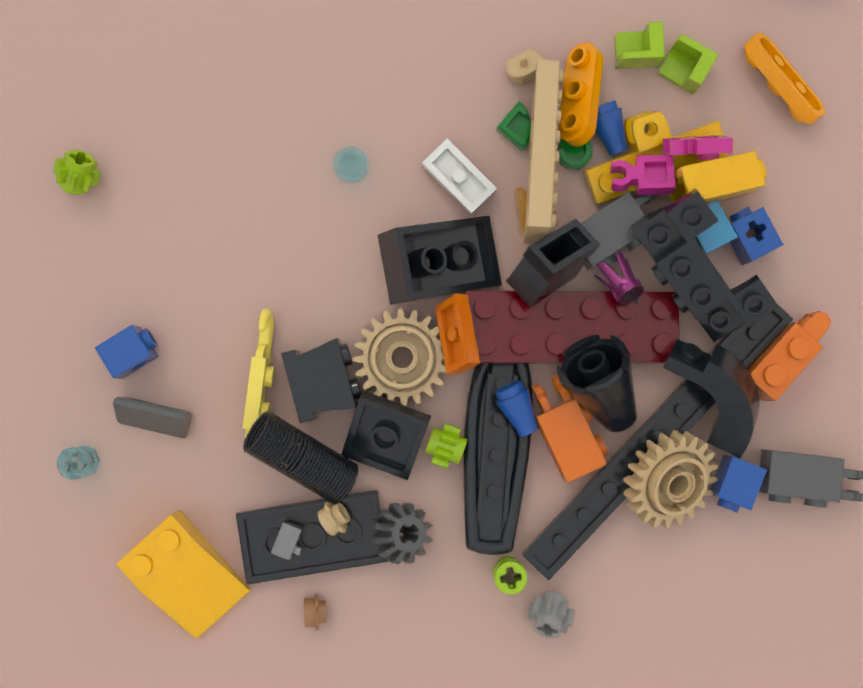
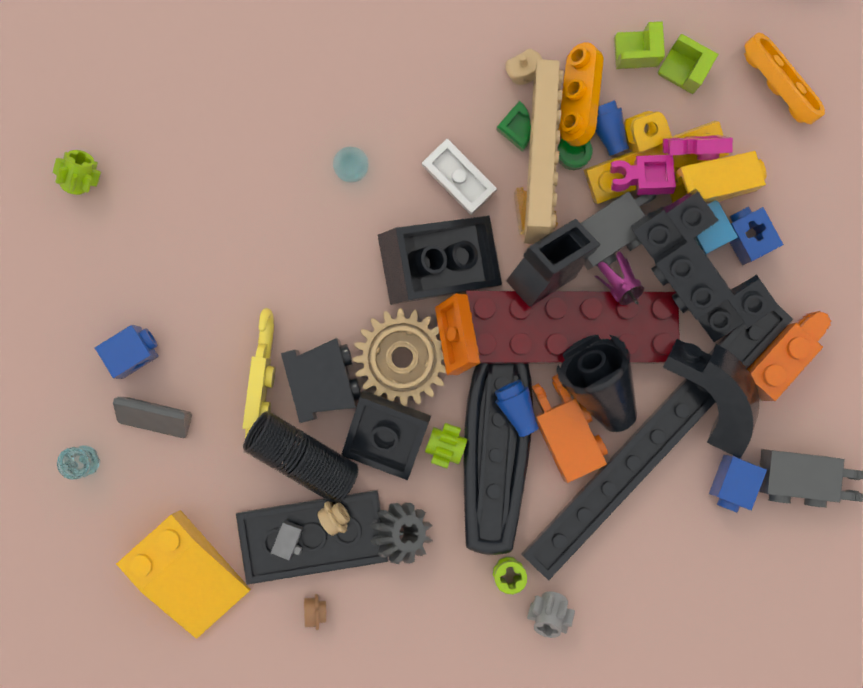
(670, 479): tan gear -> none

